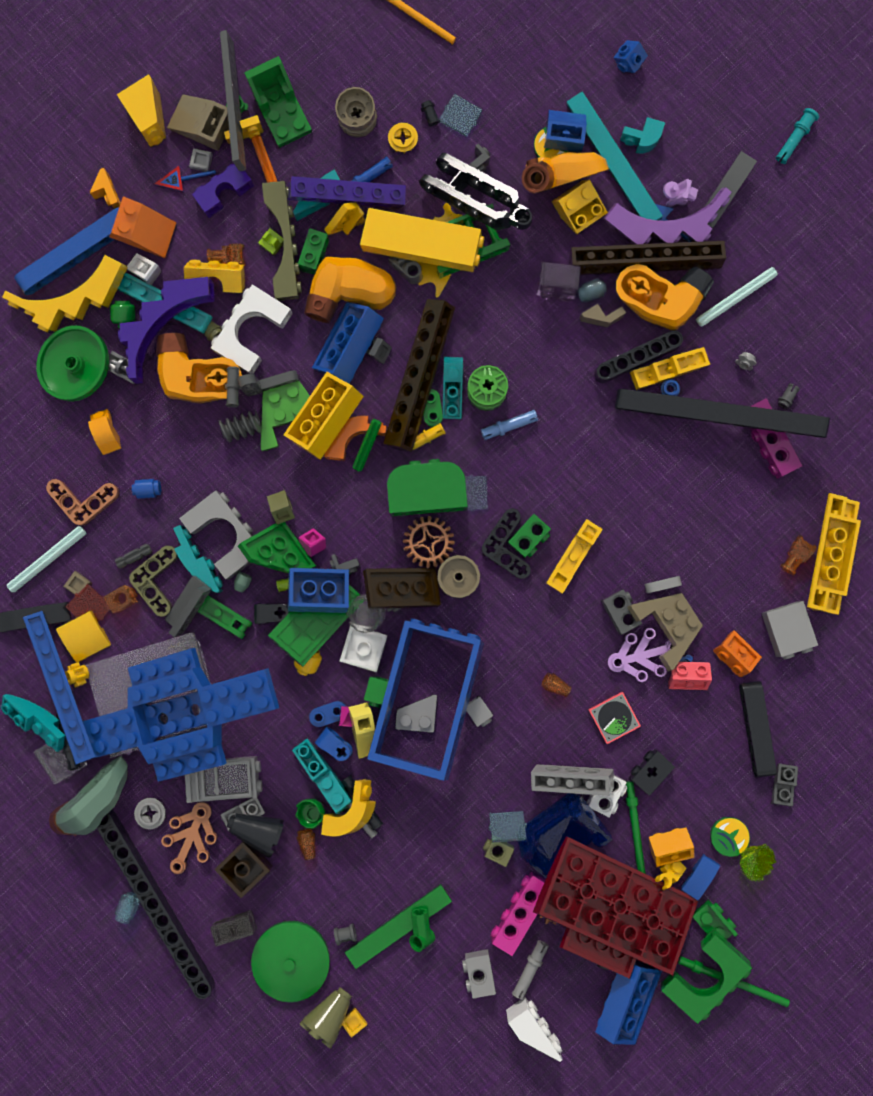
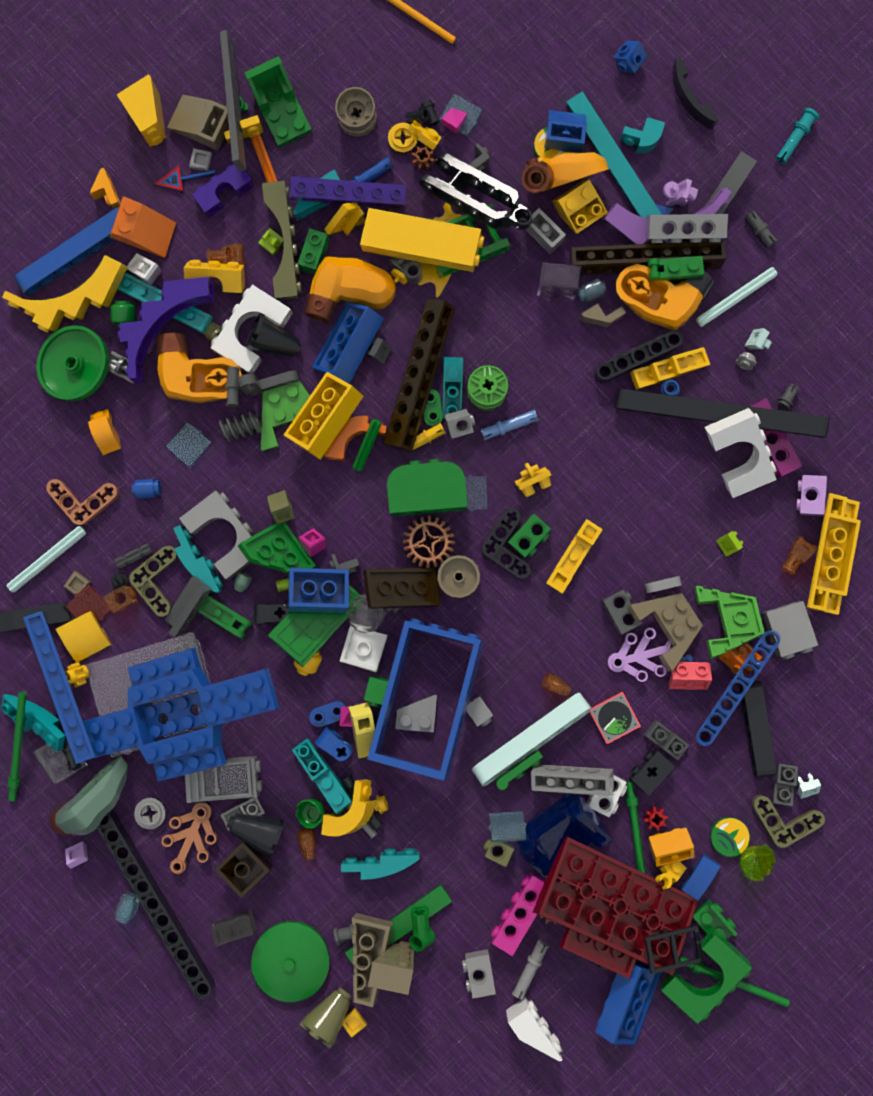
(14, 779): none -> green bar
(76, 855): none -> lavender plate
(119, 580): none -> black piece
(188, 444): none -> clear light blue piece
(272, 338): none -> black cone
(369, 941): none -> dark tan wedge
(381, 804): none -> yellow plate
(389, 863): none -> teal slope
(393, 969): none -> dark tan wedge
(399, 276): none -> yellow piece
(419, 115): none -> black pin
(422, 152): none -> dark orange gear
(426, 136): none -> yellow plate
(452, 420): none -> light grey brick
(454, 120): none -> dark pink slope
(519, 769): none -> green plate
(531, 739): none -> light aqua beam
(533, 476): none -> yellow hips
(545, 231): none -> light grey brick
(651, 814): none -> red gear
(666, 739): none -> dark grey slope
(671, 935): none -> black window
(676, 268): none -> green plate
(703, 115): none -> black slope
(717, 223): none -> light grey brick
(729, 543): none -> lime tile
(734, 696): none -> blue beam
(738, 616): none -> bright green wing
(758, 339): none -> light aqua tile
(758, 469): none -> white arch
(760, 229): none -> dark grey pin
(780, 827): none -> olive beam
(808, 788): none -> light aqua tile
(812, 483): none -> lavender brick

